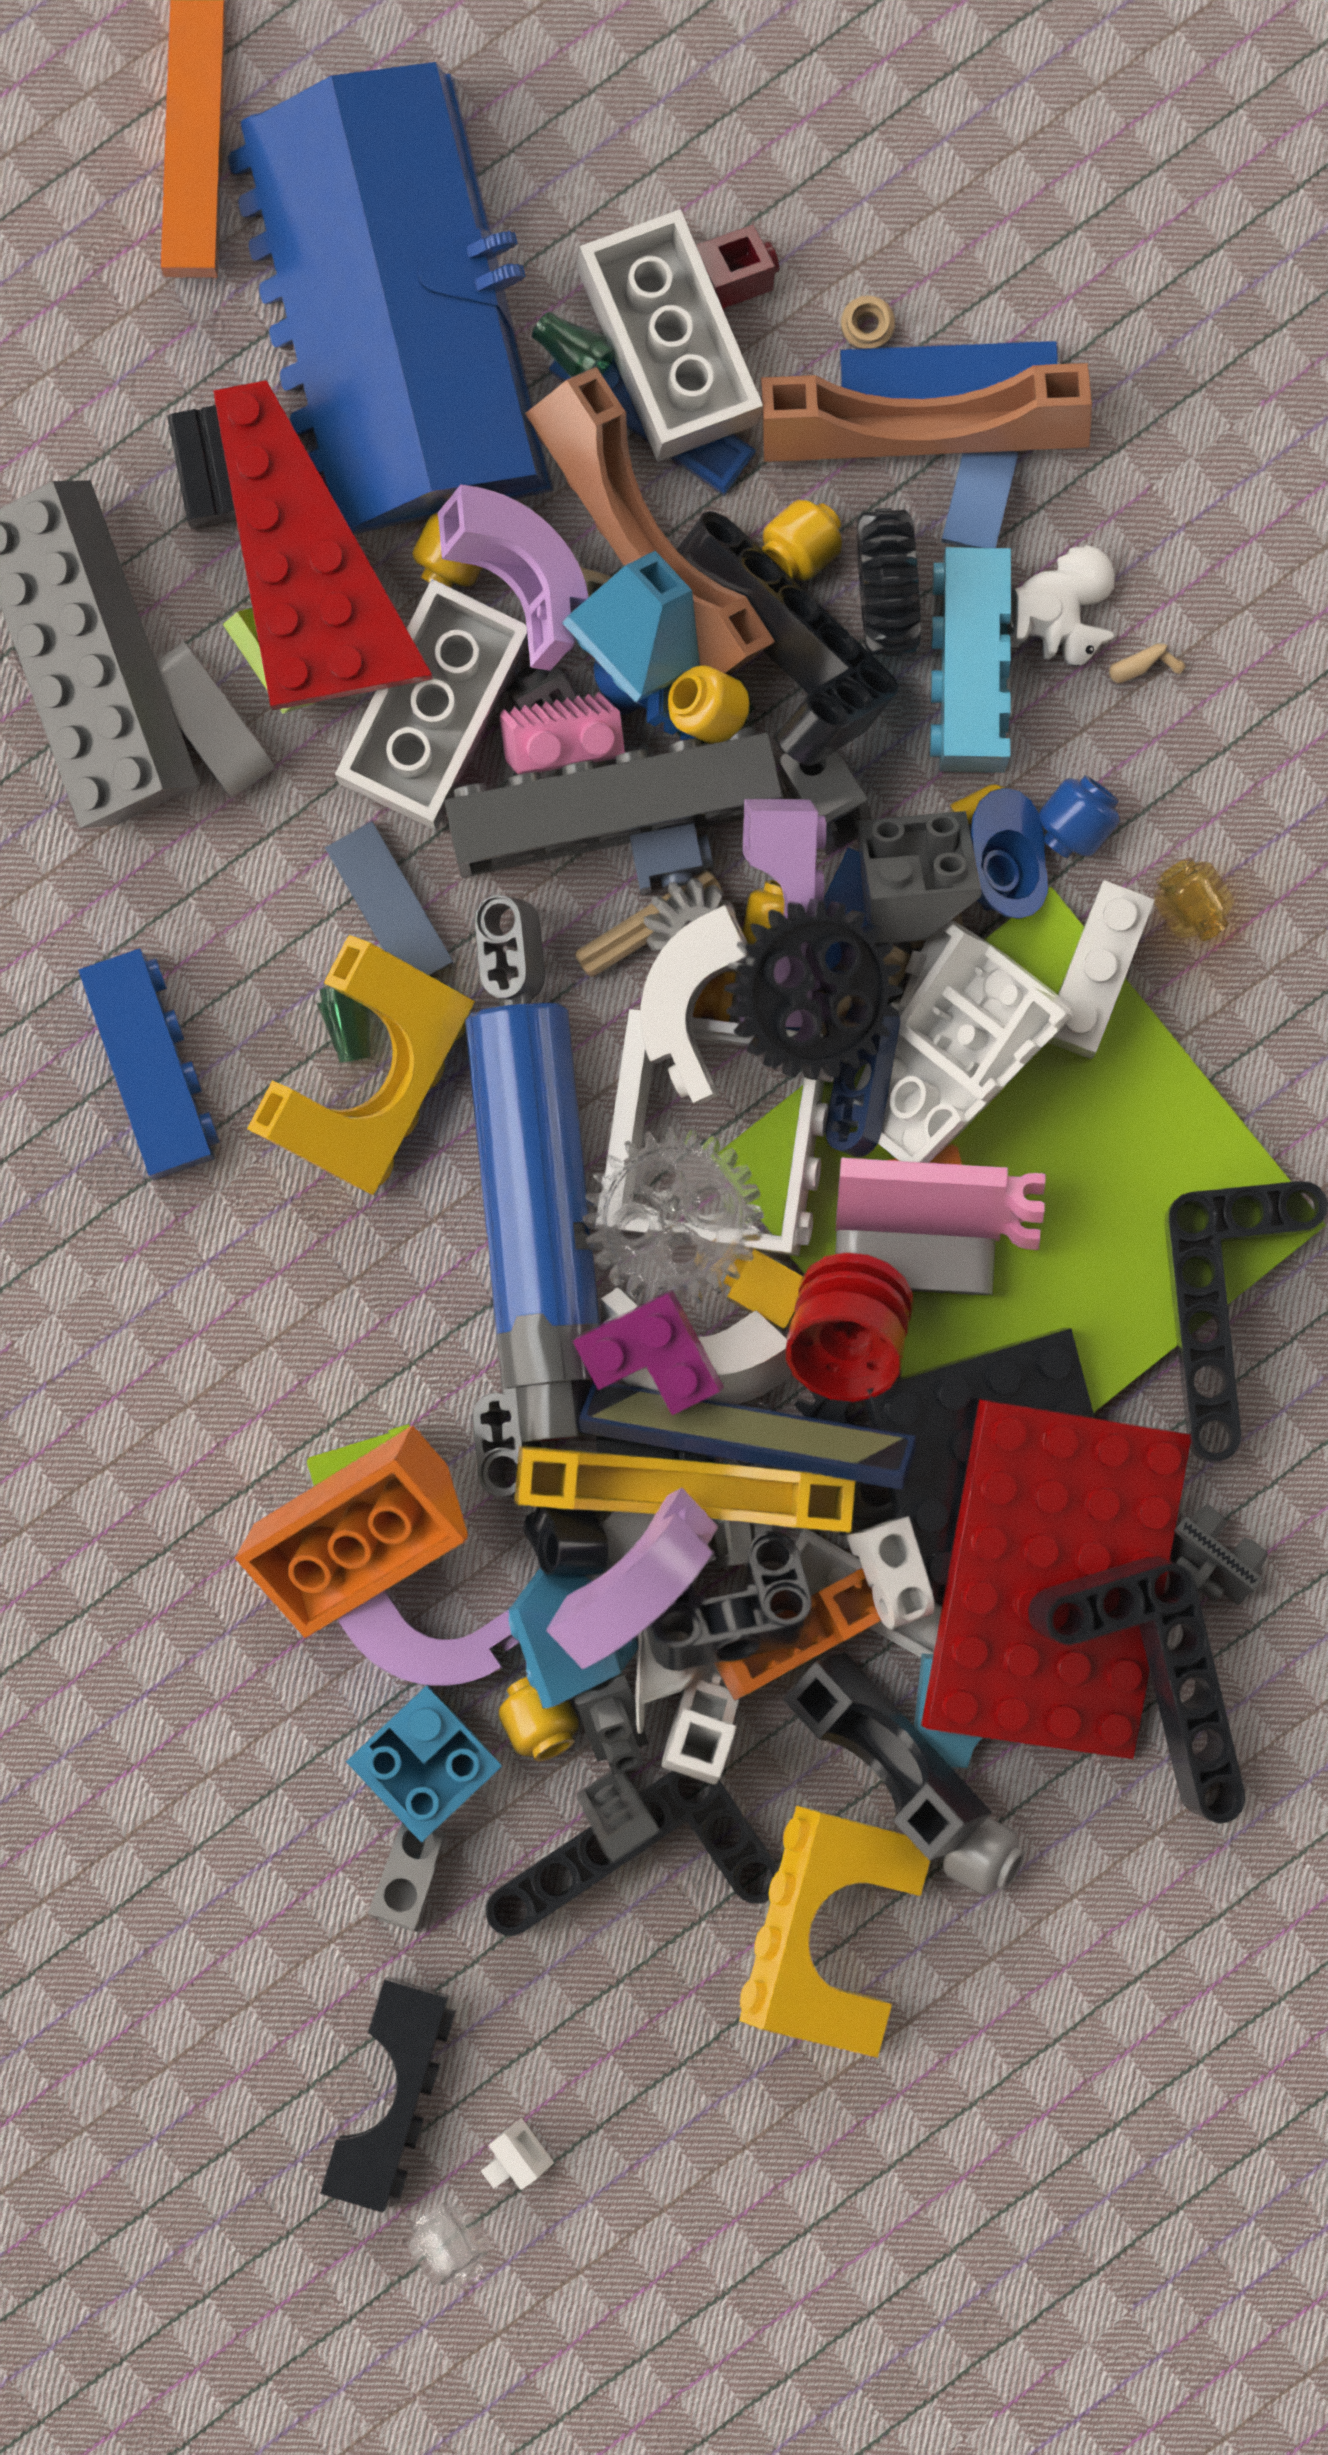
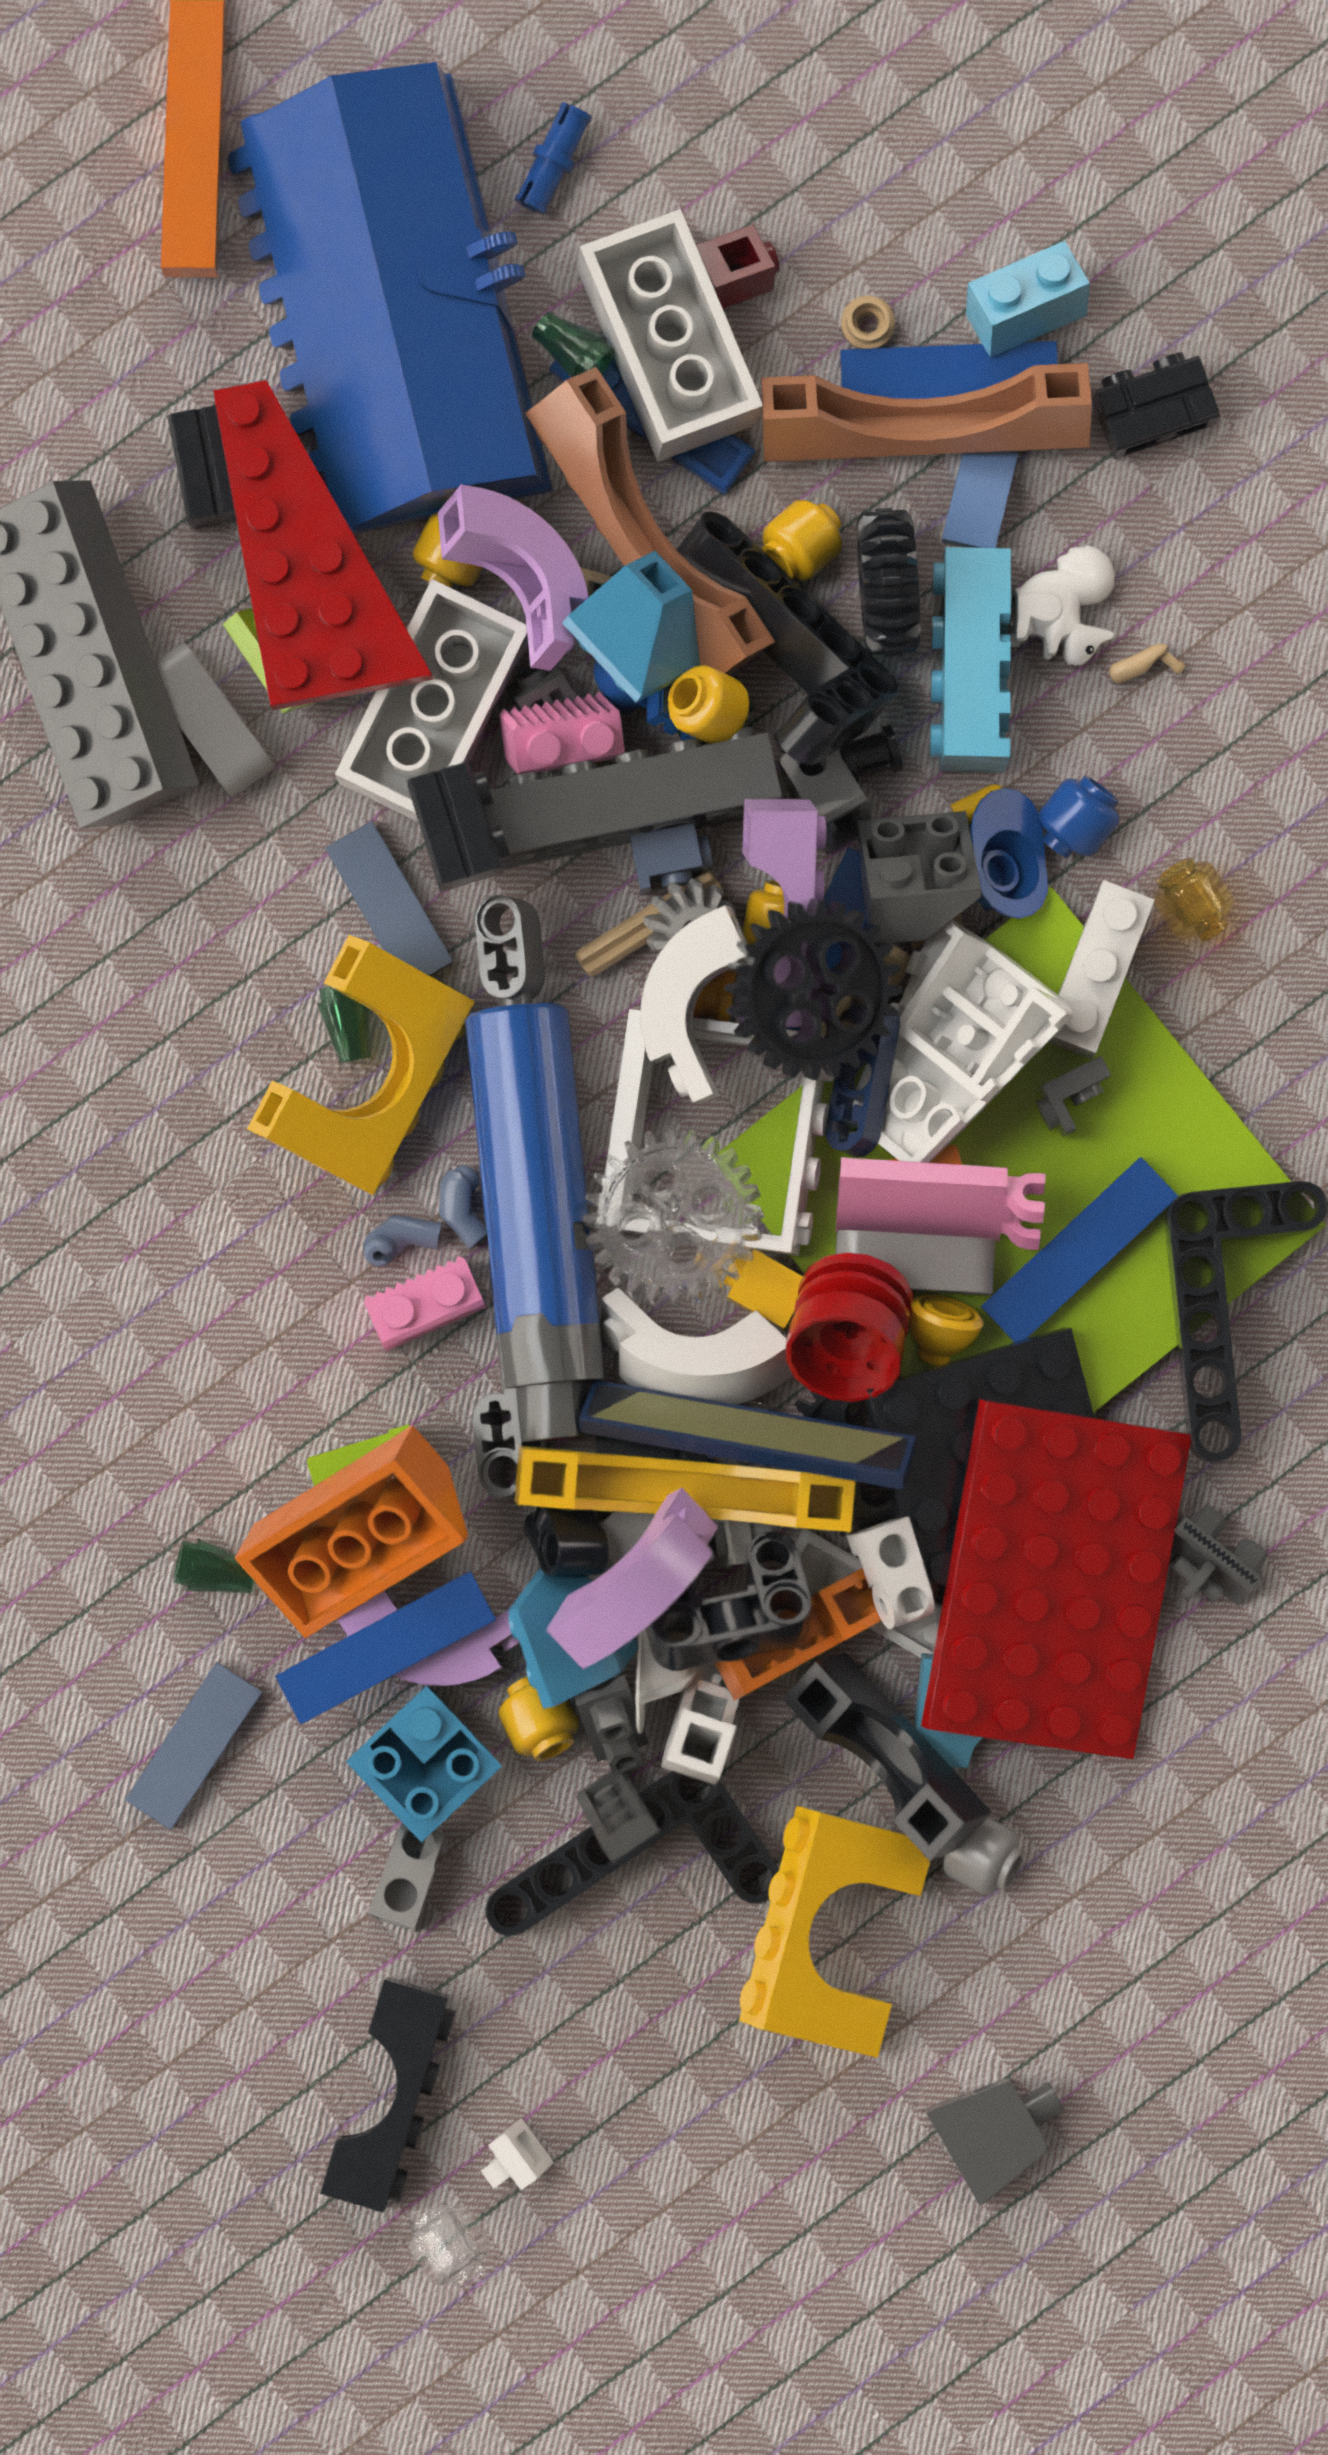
(147, 1064): blue brick -> none
(193, 1745): none -> sand blue tile
(210, 1569): none -> clear green cone
(385, 1647): none -> blue tile
(398, 1233): none -> sand blue arm
(424, 1303): none -> bright pink brick
(455, 1205): none -> sand blue arm
(456, 826): none -> black brick
(553, 158): none -> blue pin
(655, 1338): magenta plate -> none
(872, 754): none -> black bush
(943, 1327): none -> yellow brick
(994, 2132): none -> dark grey torso
(1027, 299): none -> medium azure brick
(1079, 1085): none -> dark grey bracket
(1079, 1251): none -> blue tile
(1155, 405): none -> black brick
(1167, 1667): black beam -> none

